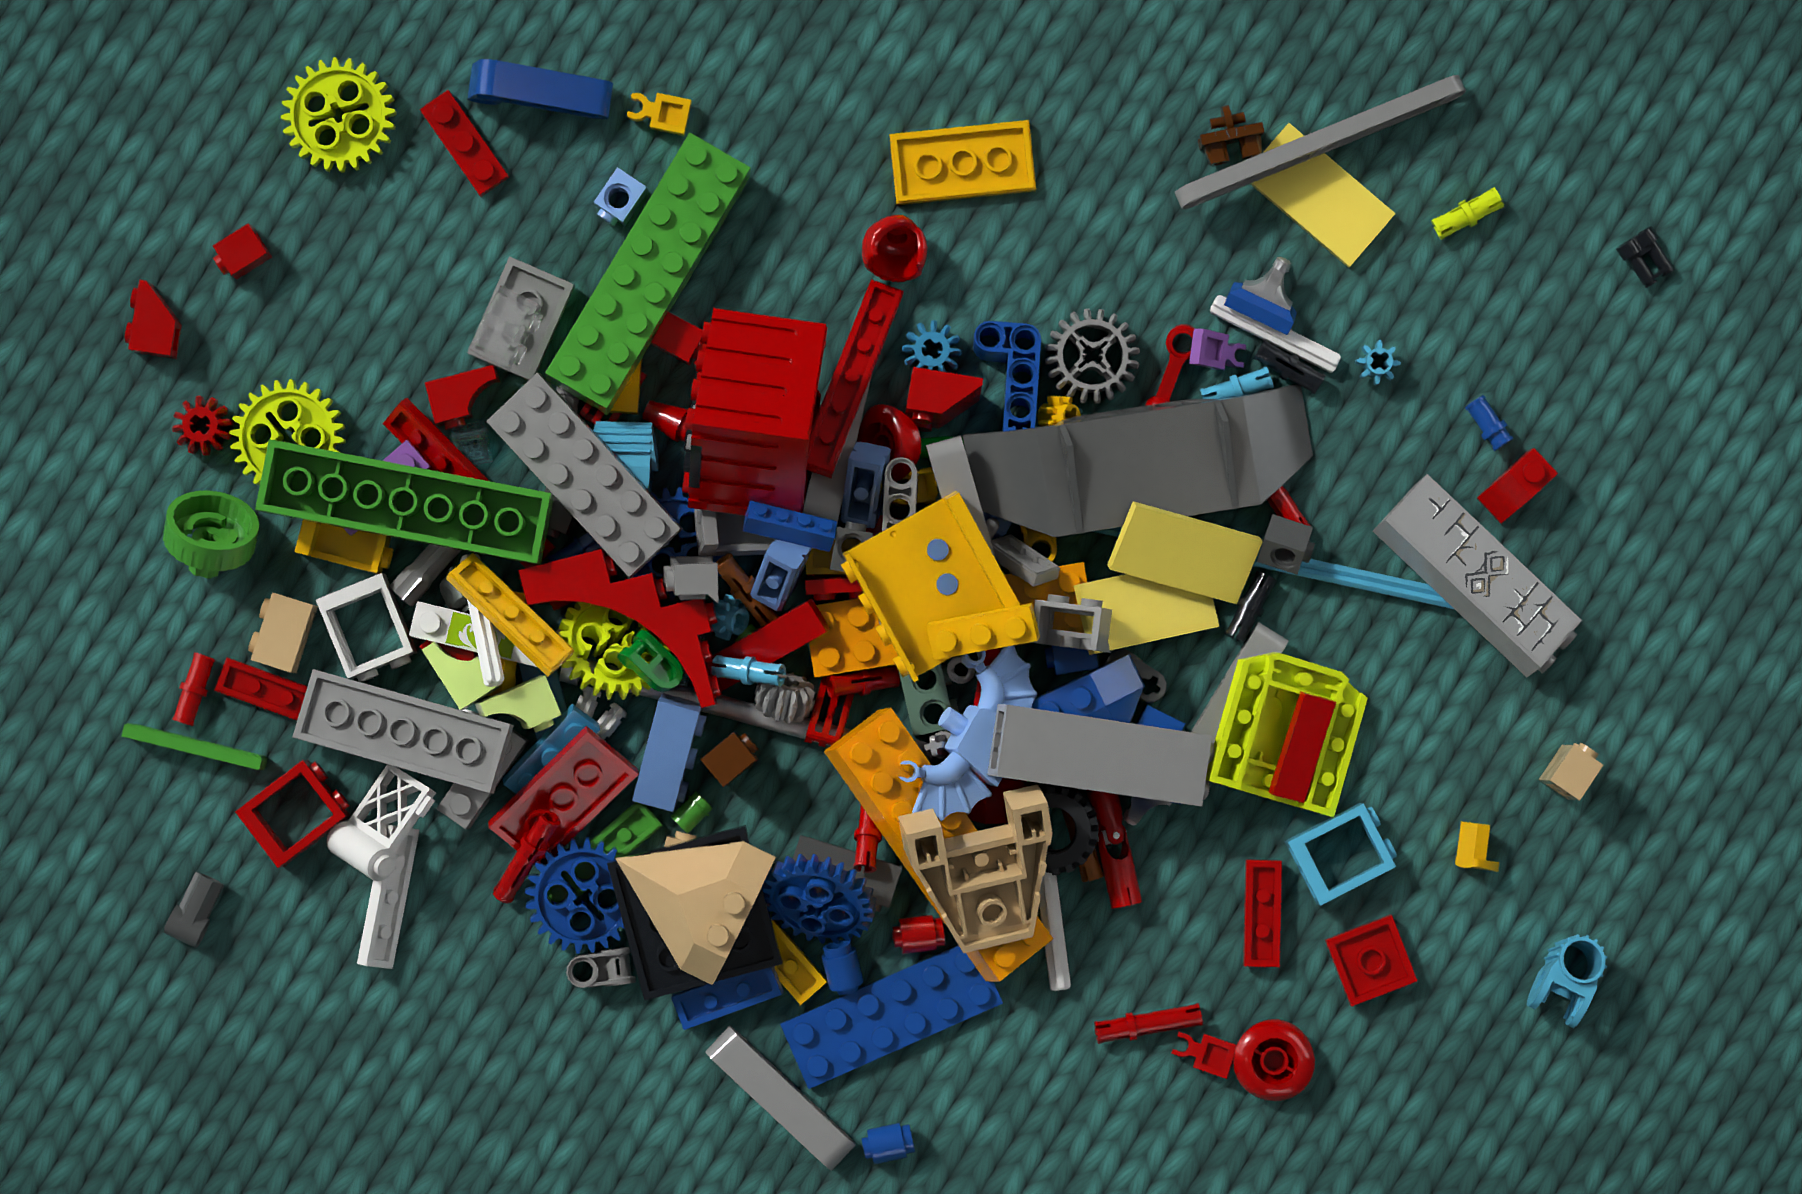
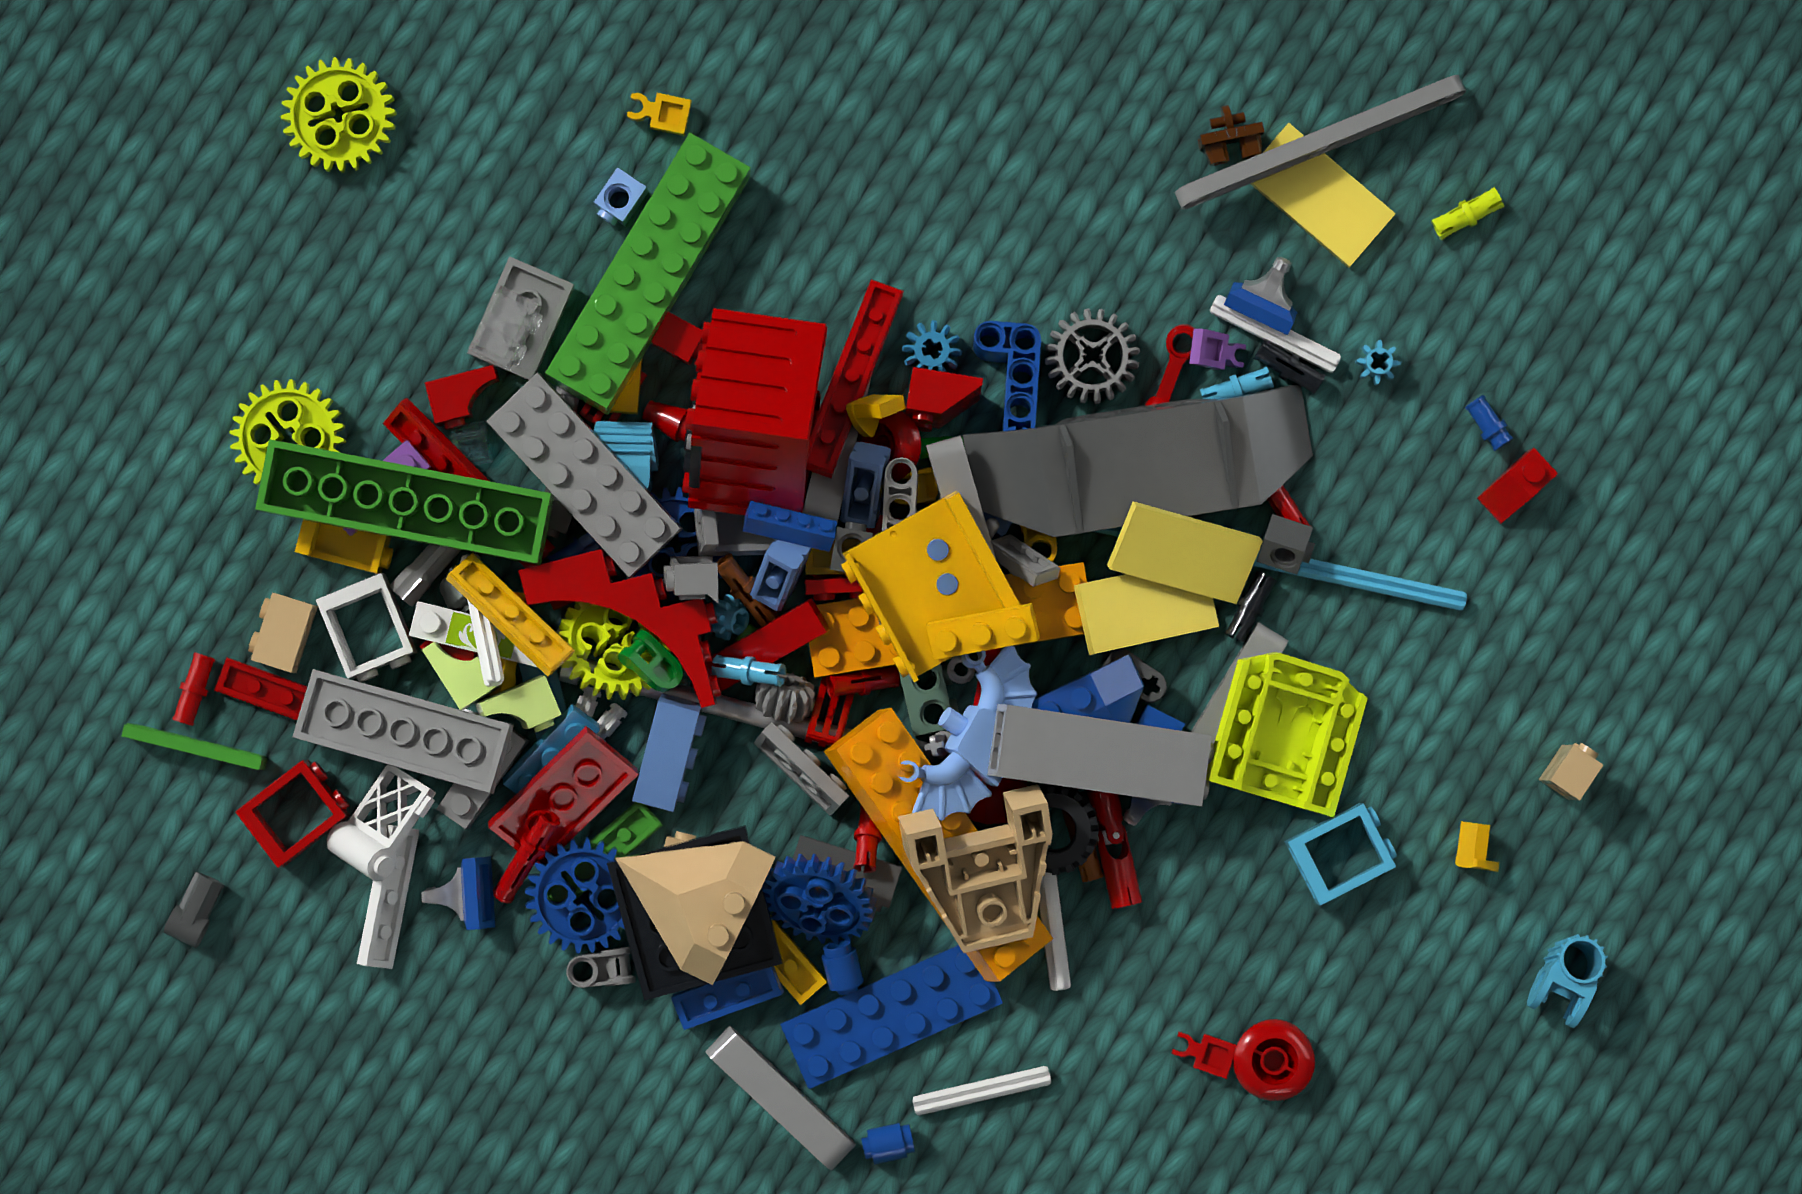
(154, 325): red slope -> none
(197, 438): red gear -> none
(223, 534): bright green piece -> none
(241, 252): red brick -> none
(464, 143): red plate -> none
(468, 893): none -> blue piece
(539, 88): blue beam -> none
(691, 812): bright green piece -> none
(731, 758): reddish brown brick -> none
(802, 768): none -> light grey plate
(870, 409): none -> yellow tile
(895, 249): red piece -> none
(918, 934): red brick -> none
(962, 162): yellow tile -> none
(981, 1090): none -> white axle
(1056, 410): yellow gear -> none
(1069, 660): blue brick -> none
(1096, 641): light grey window -> none
(1143, 1024): red pin -> none
(1262, 913): red plate -> none
(1302, 747): red tile -> none
(1371, 960): red plate -> none
(1478, 577): light grey brick -> none
(1639, 245): black piece -> none

